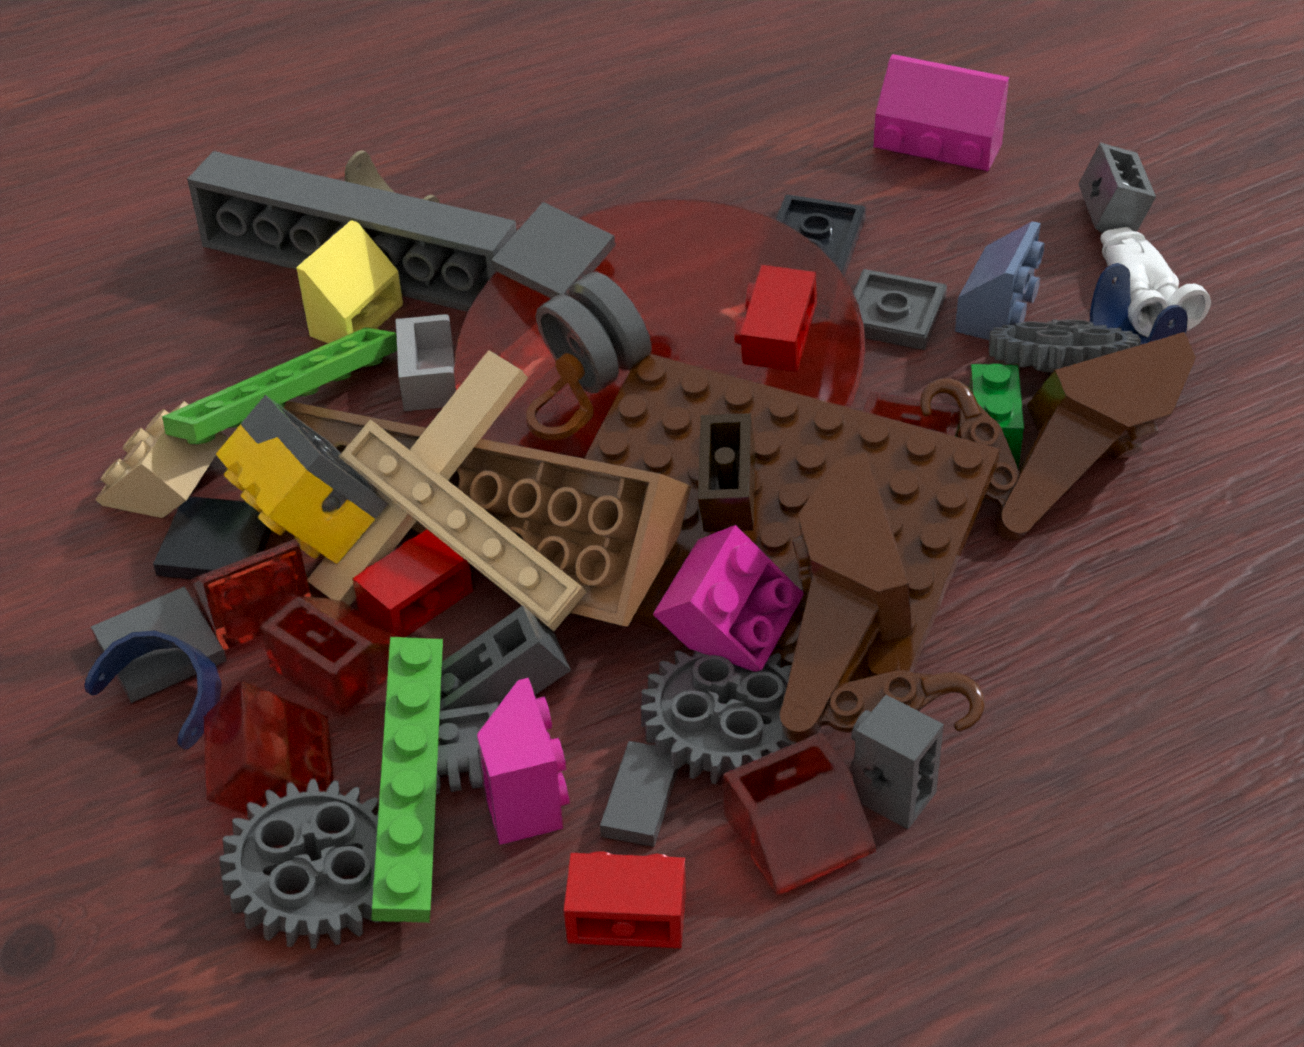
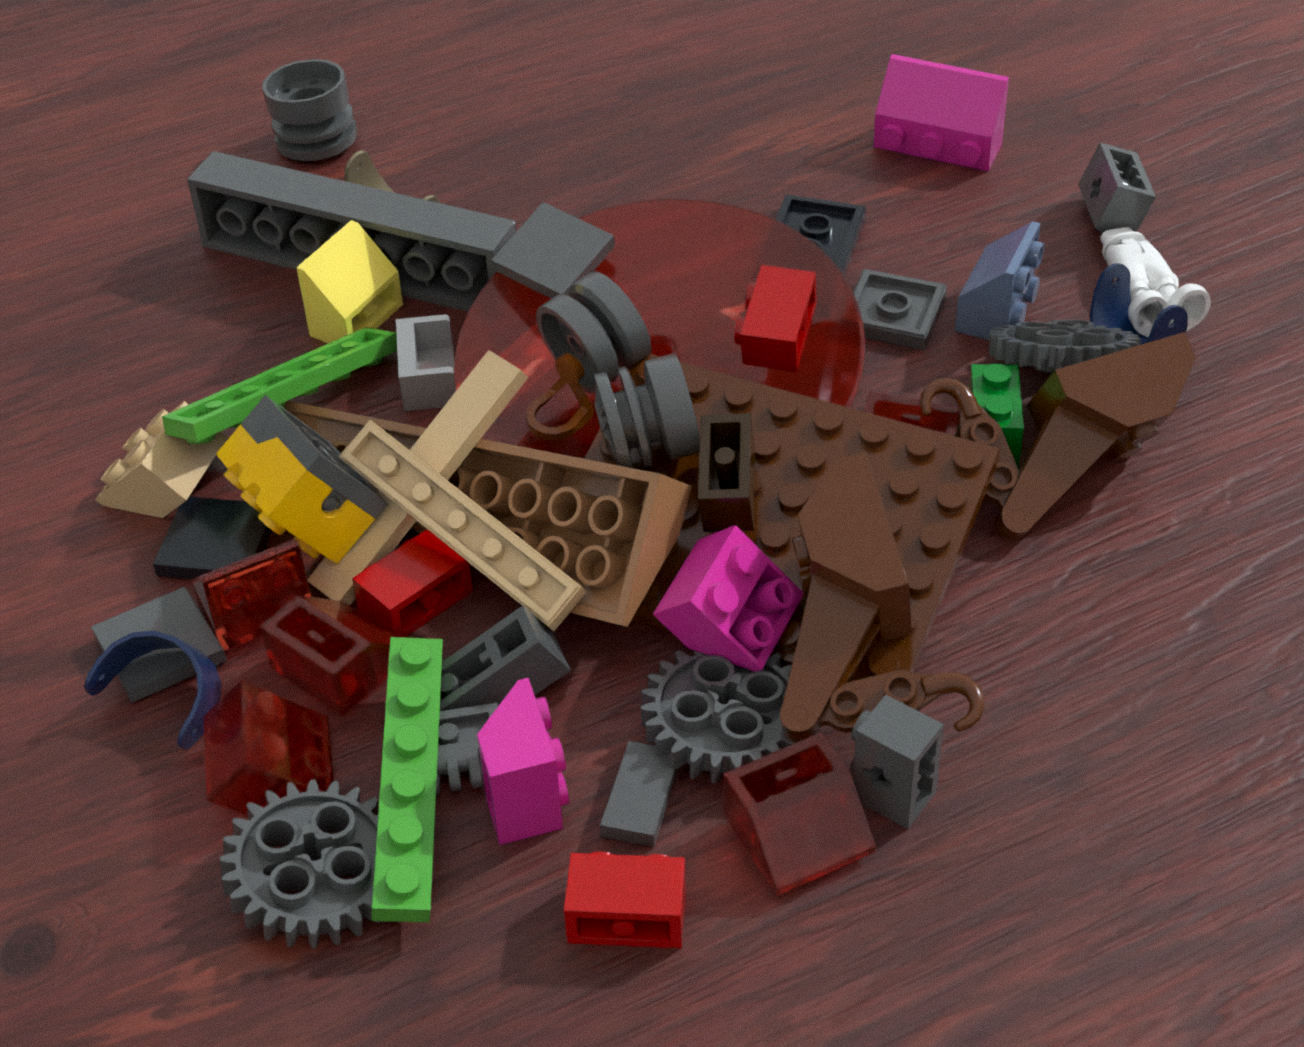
(310, 109): none -> dark grey wheel
(647, 413): none -> dark grey wheel

